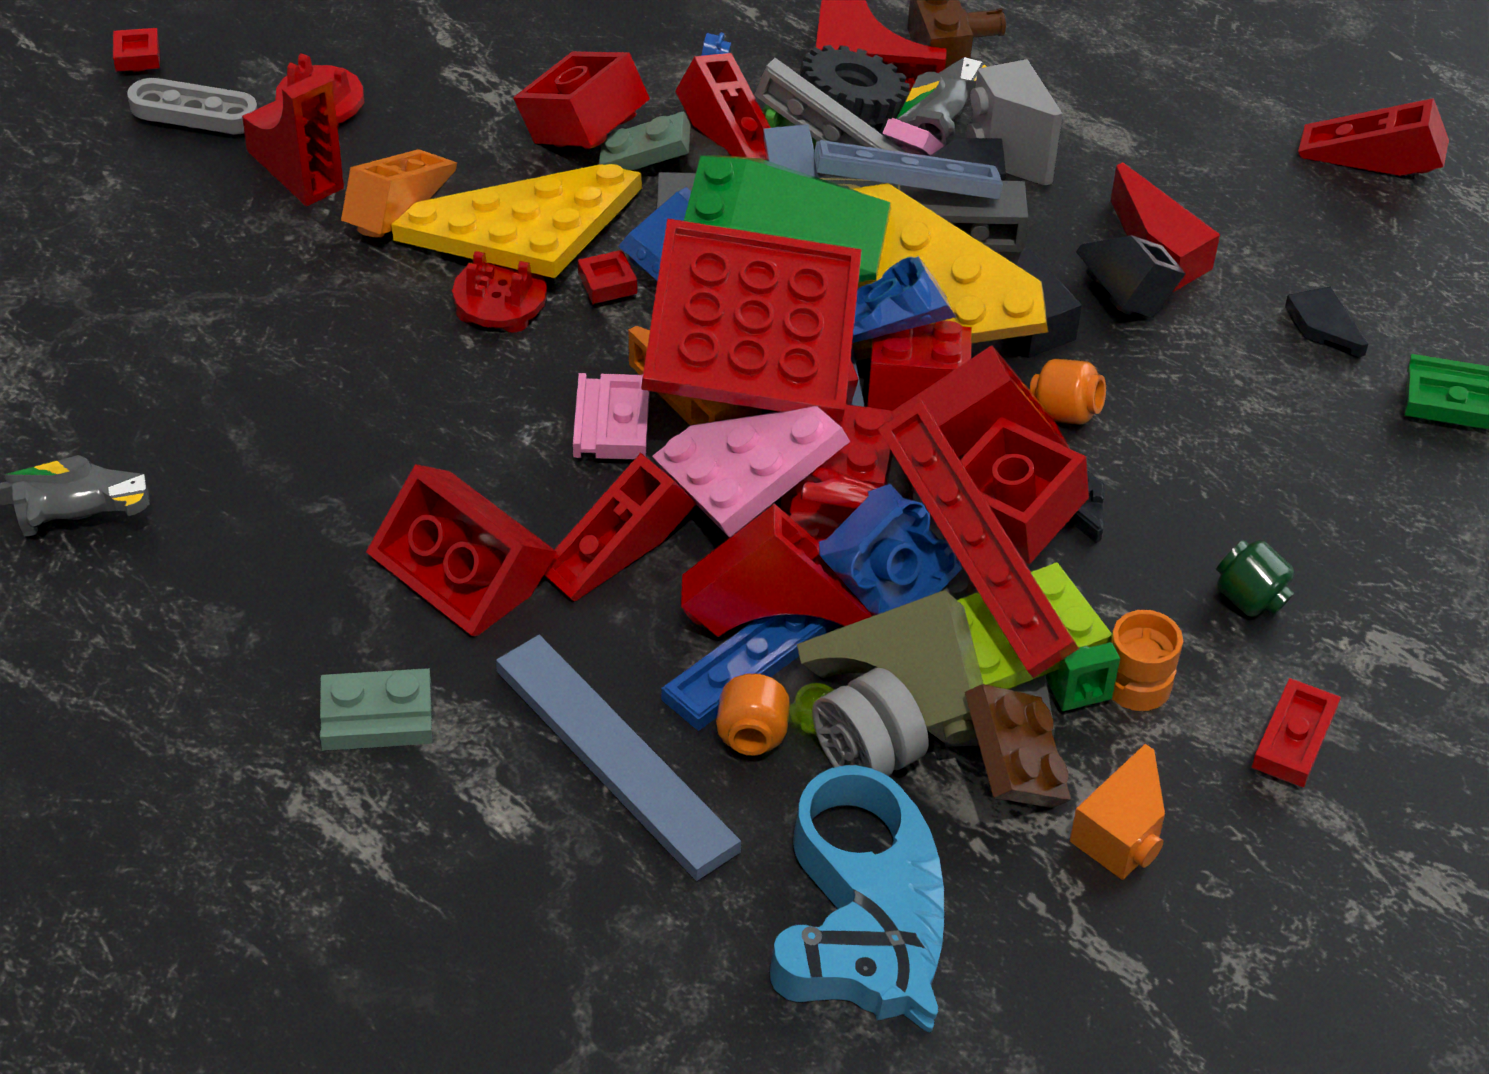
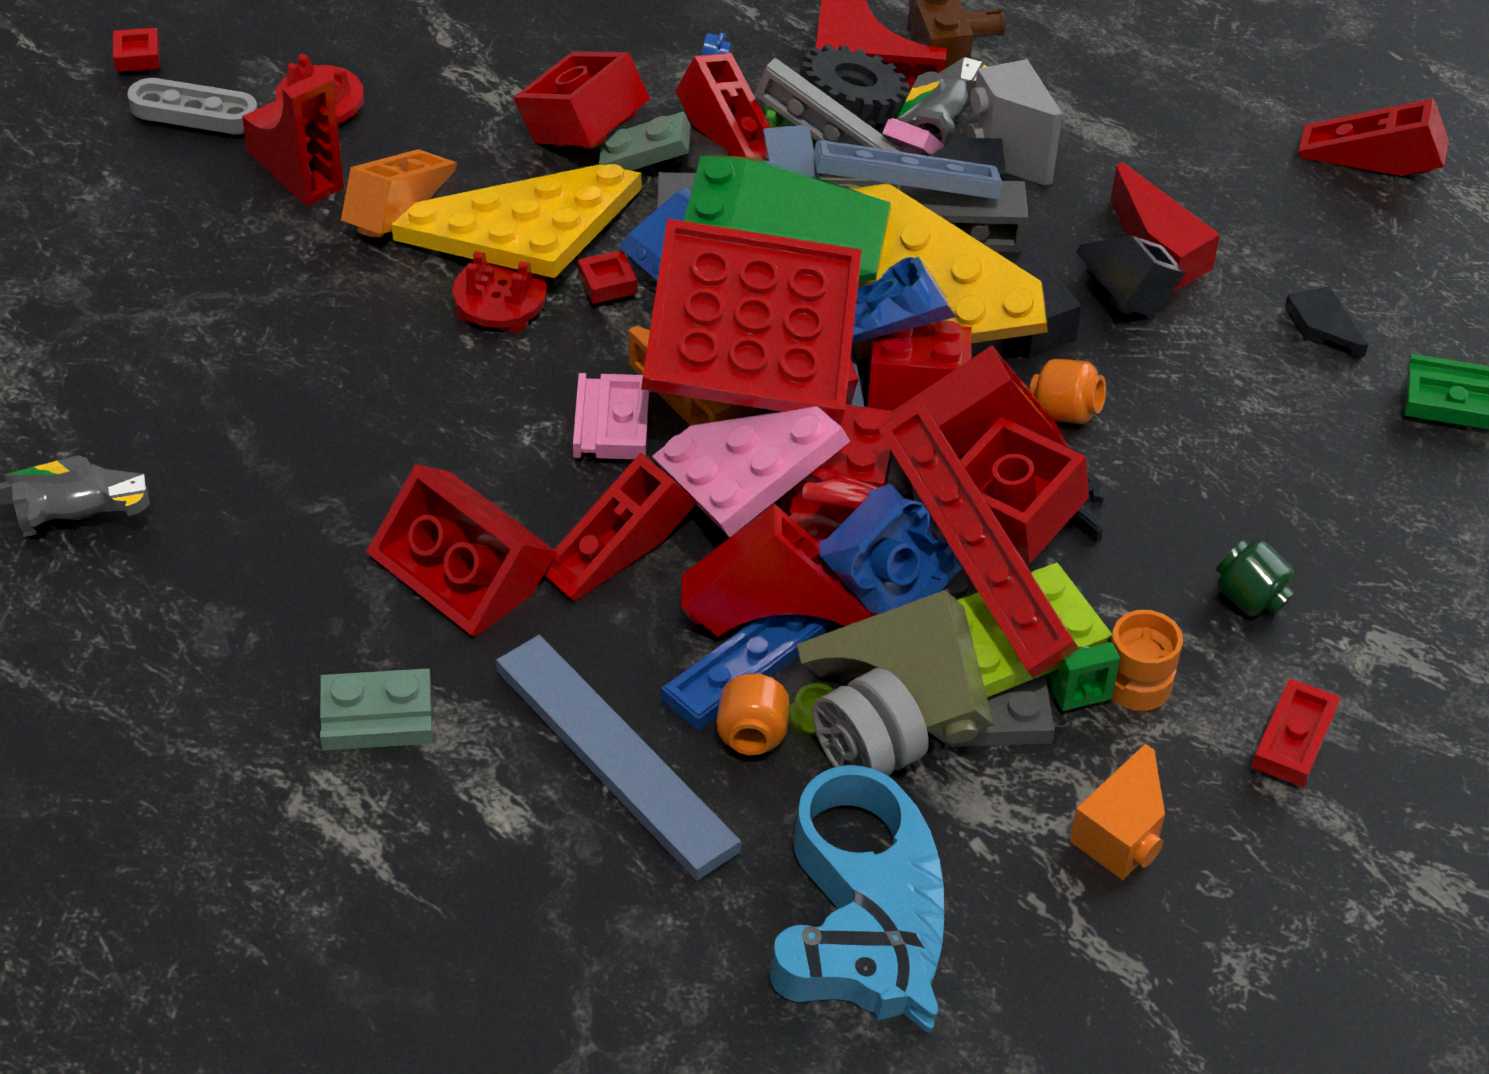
(1018, 746): reddish brown plate -> none

